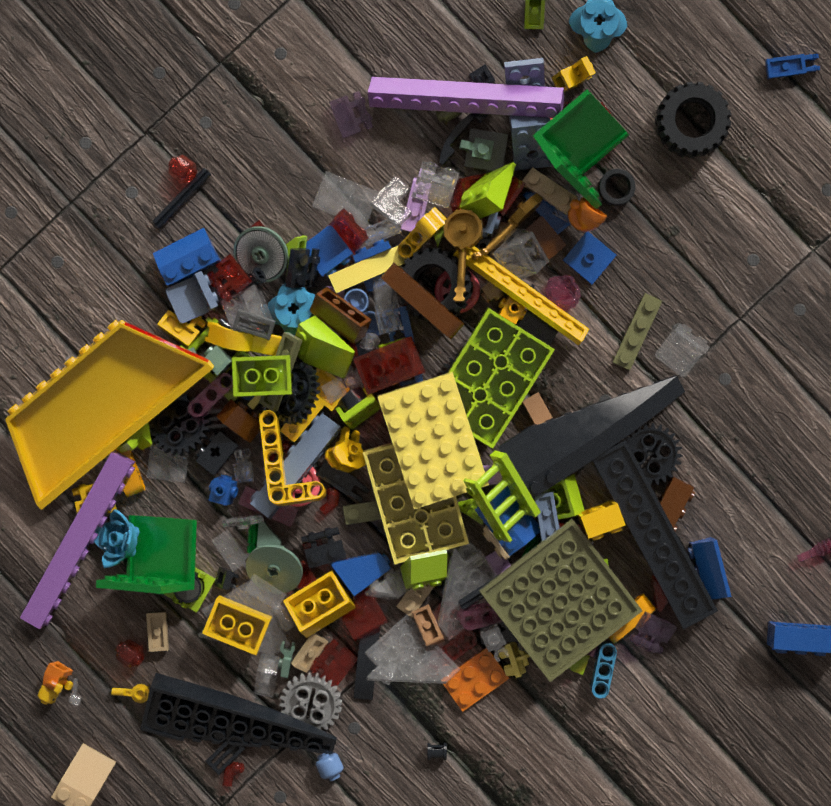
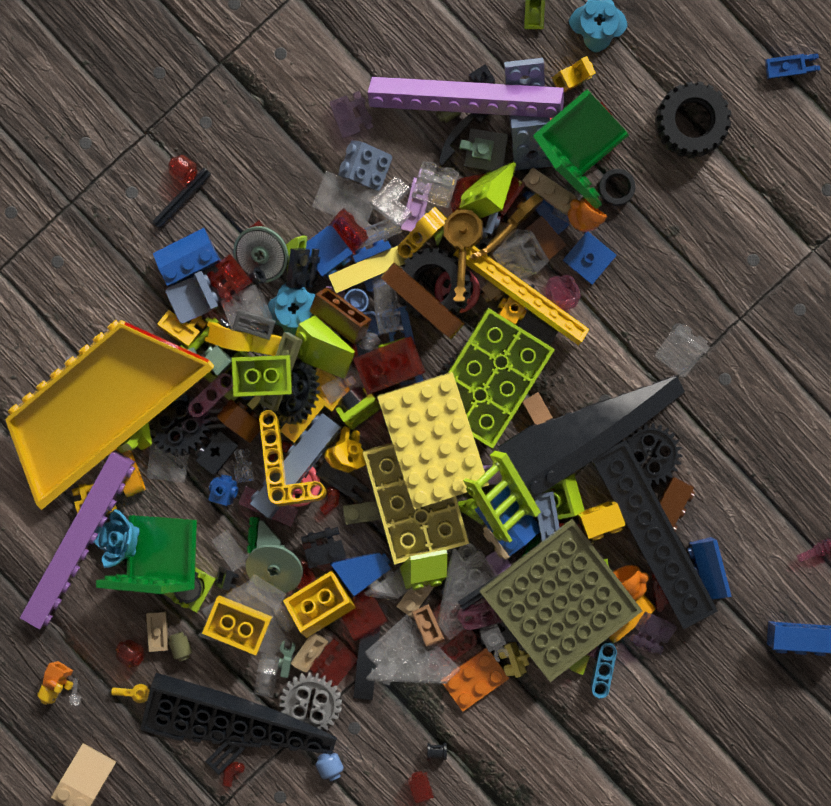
(180, 646): none -> olive brick
(243, 522): clear plate -> none
(365, 165): none -> sand blue bracket
(420, 786): none -> clear red brick
(633, 580): none -> orange piece
(637, 331): olive plate -> none

